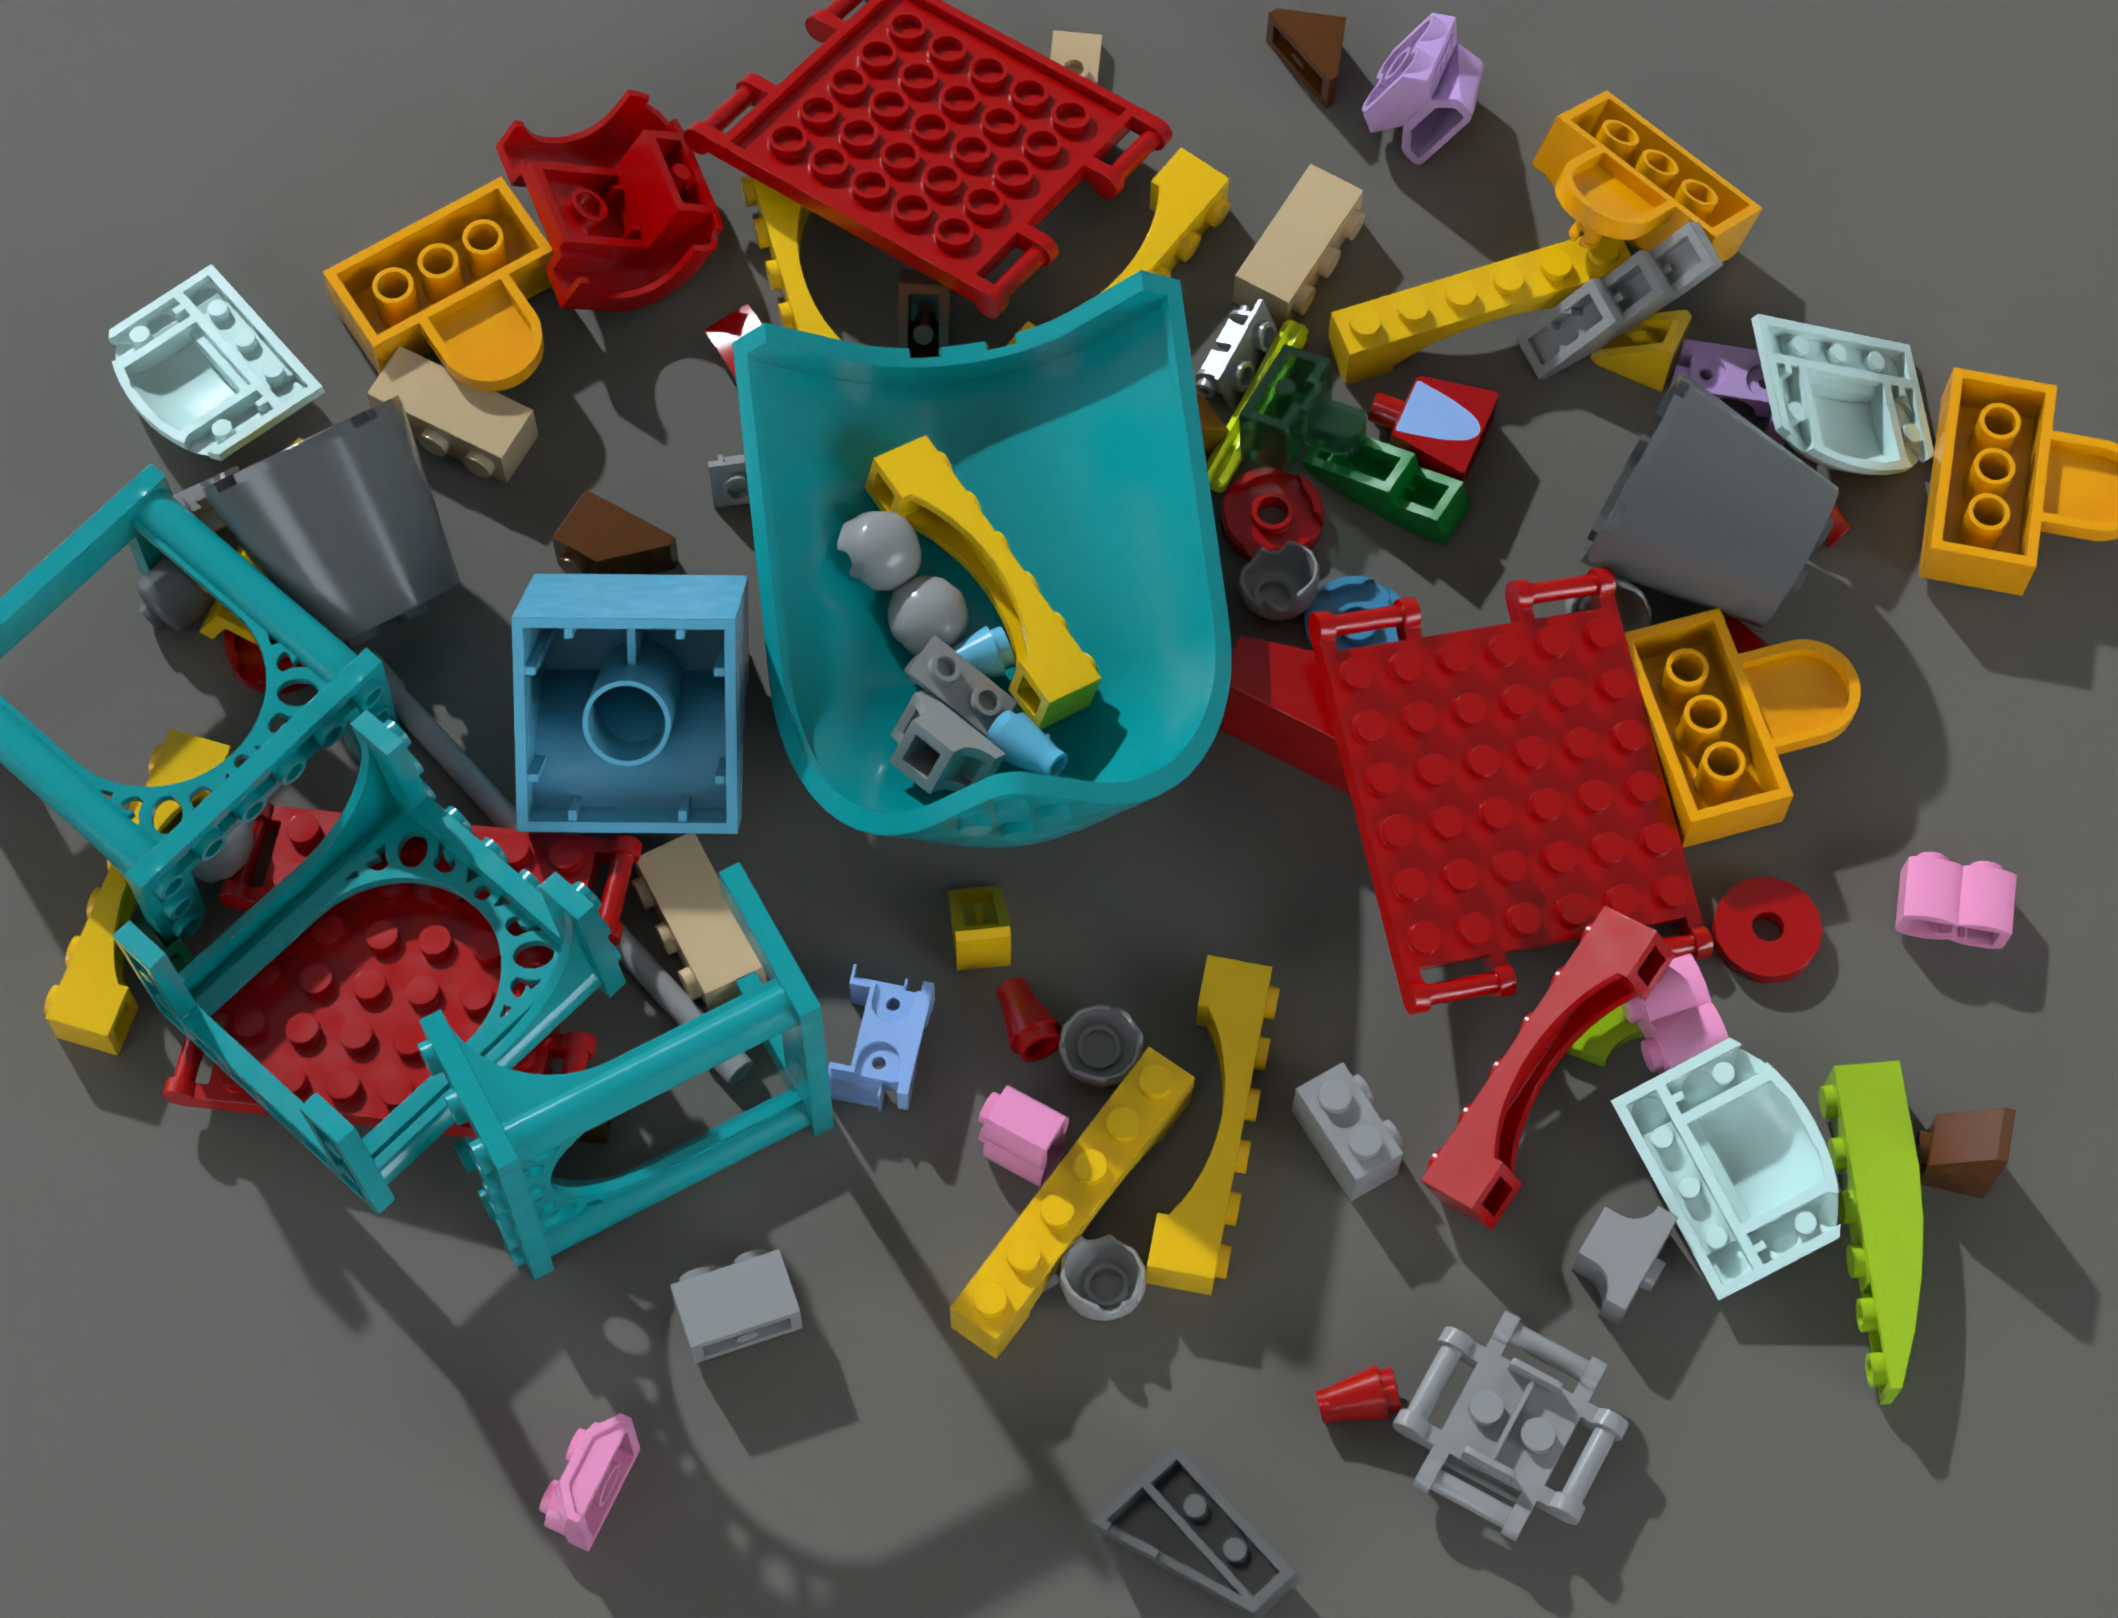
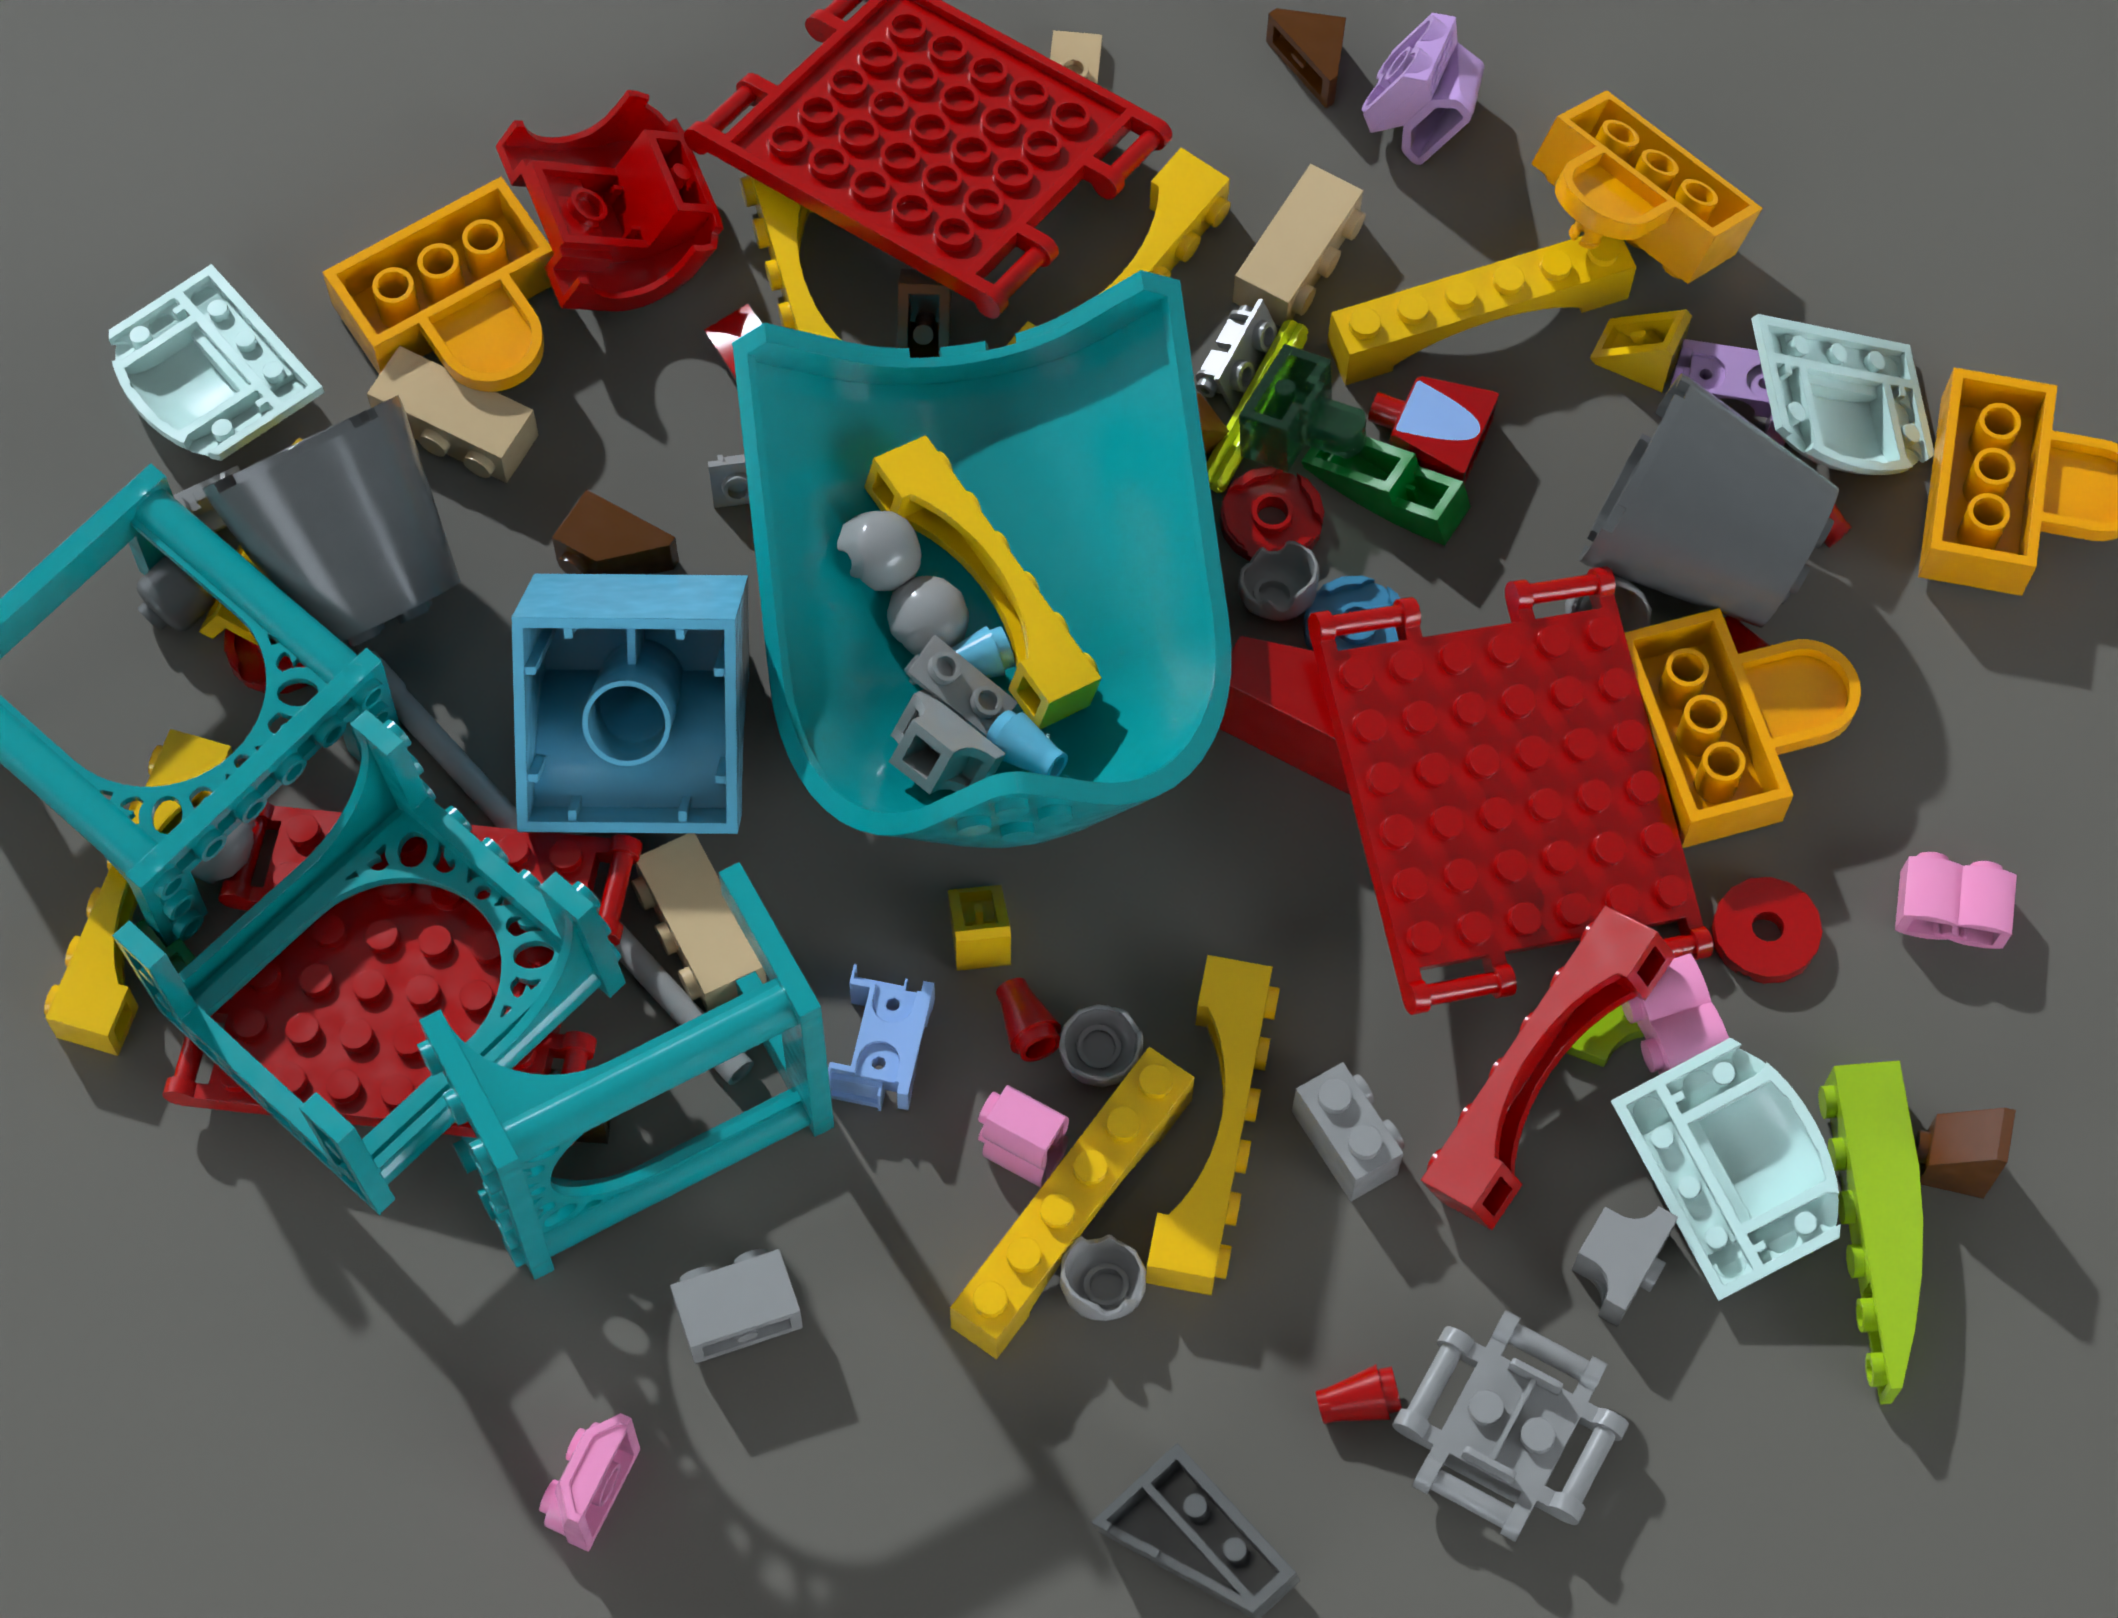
(1619, 301): light grey slope -> none

